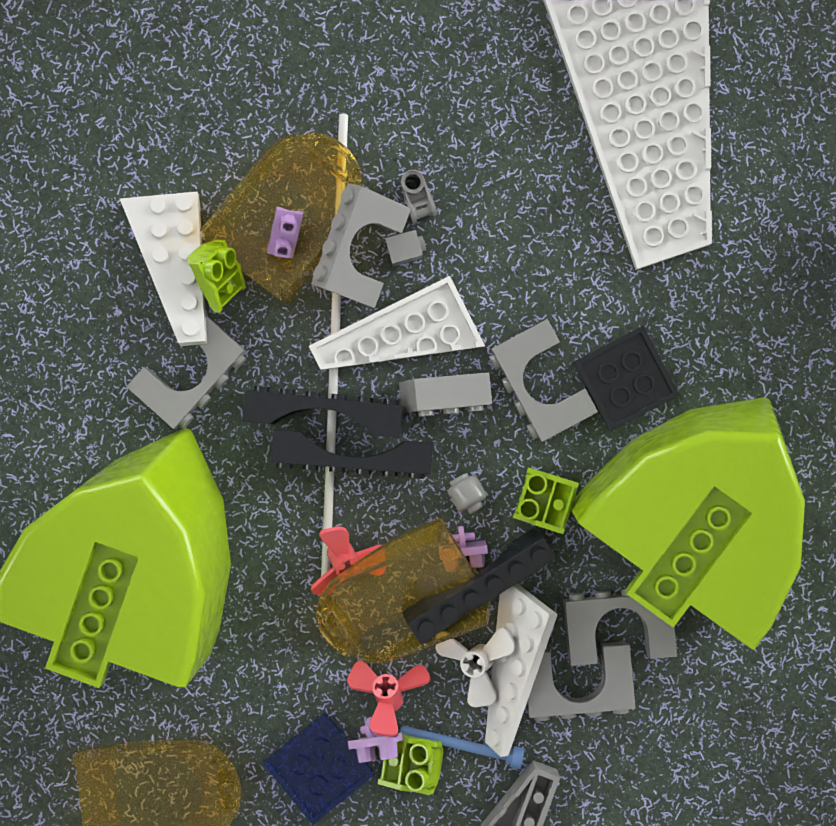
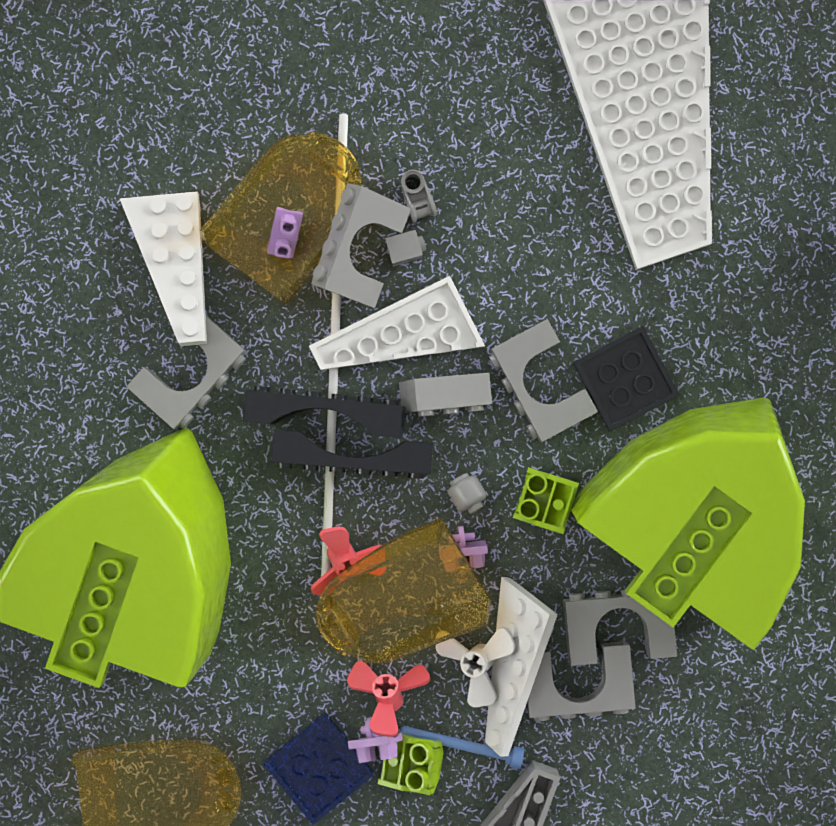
(217, 273): lime slope -> none
(444, 609): black arch -> none

